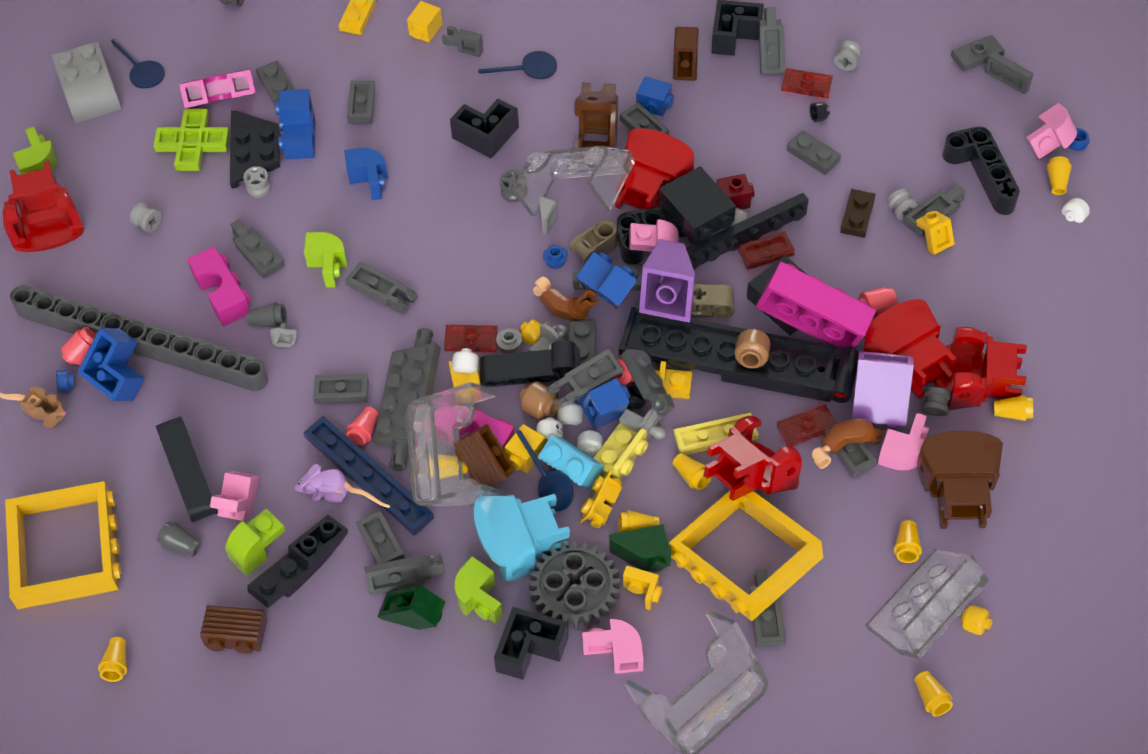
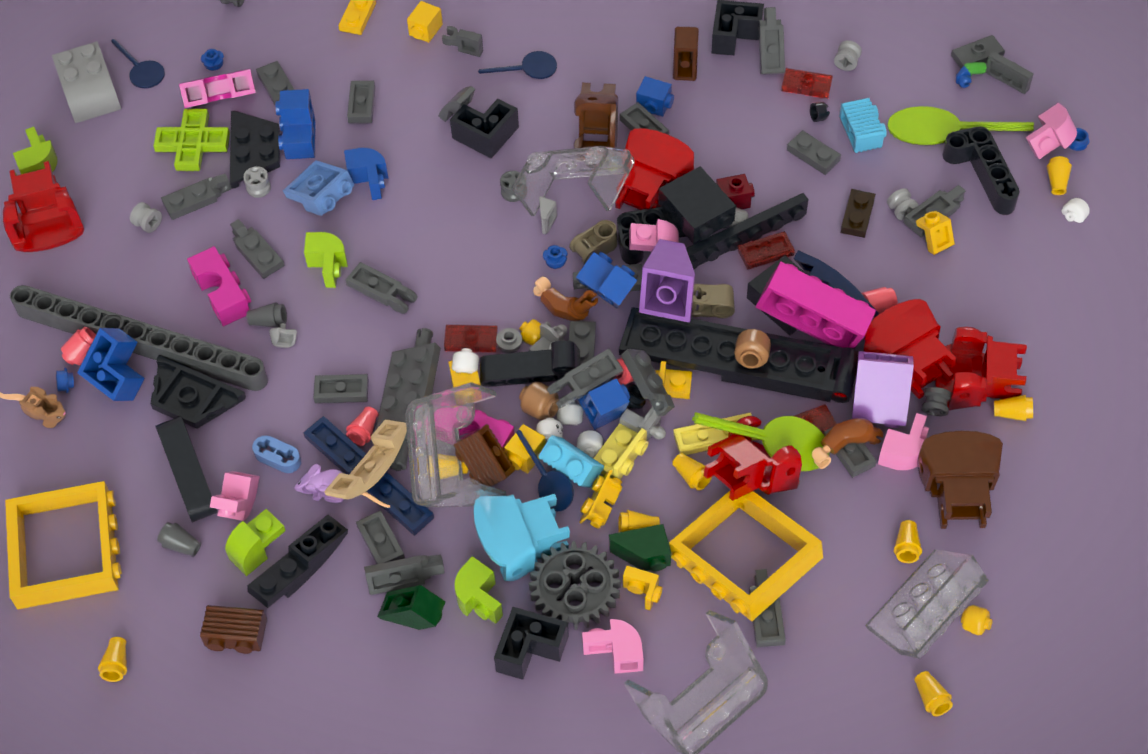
(191, 394): none -> black wing
(195, 196): none -> dark grey hinge
(212, 59): none -> blue plate
(275, 457): none -> medium blue beam
(320, 187): none -> medium blue plate
(387, 443): none -> tan slope
(462, 97): none -> dark grey slope
(774, 435): none -> lime piece
(829, 276): none -> dark blue slope
(862, 124): none -> medium azure brick
(931, 125): none -> lime piece
(963, 76): none -> arm

